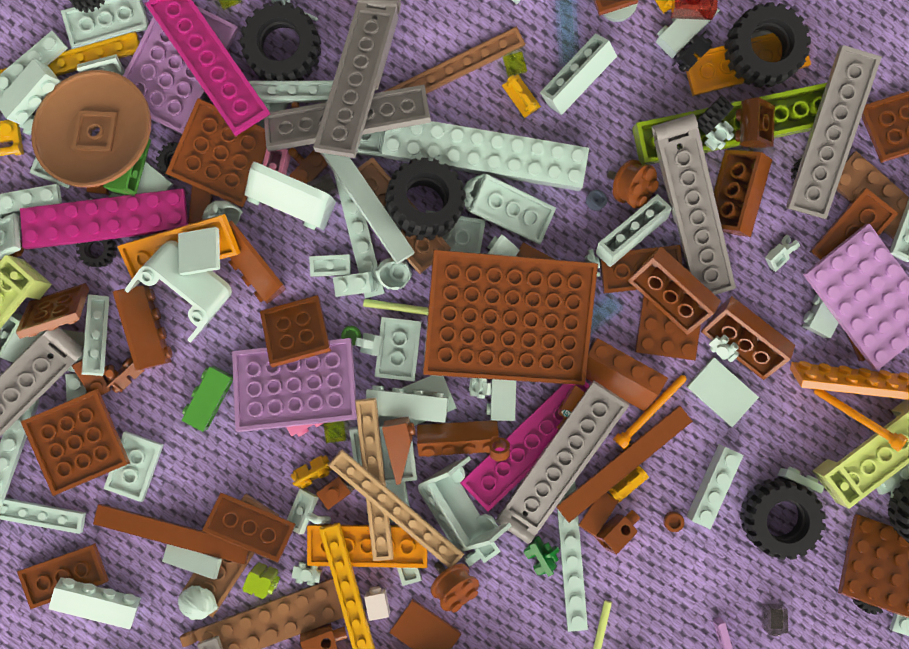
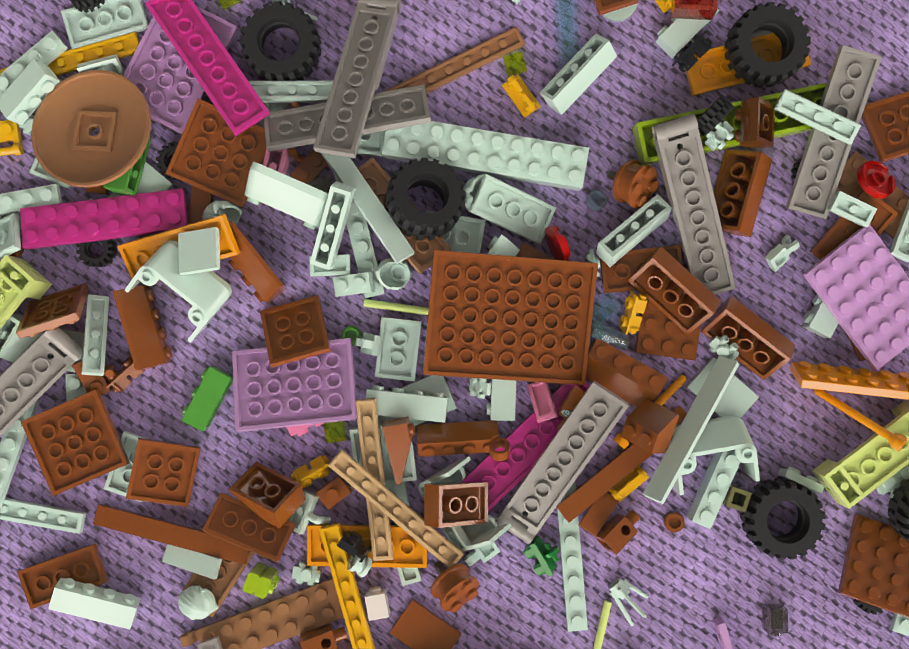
(163, 472): none -> dark orange plate
(269, 494): none -> dark orange slope
(332, 225): none -> light aqua brick
(354, 545): none -> black plate
(361, 568): none -> light aqua wheel
(455, 504): none -> dark orange slope
(542, 401): none -> bright pink tile
(557, 243): none -> red tile
(609, 335): none -> clear light blue tile
(620, 589): none -> light aqua plant
(629, 320): none -> yellow hinge
(650, 427): none -> dark orange slope
(690, 429): none -> light aqua tile
(719, 436): none -> light aqua windscreen
(737, 498): none -> olive brick
(817, 117): none -> light aqua tile
(852, 209): none -> light aqua plate
(875, 179): none -> red tile

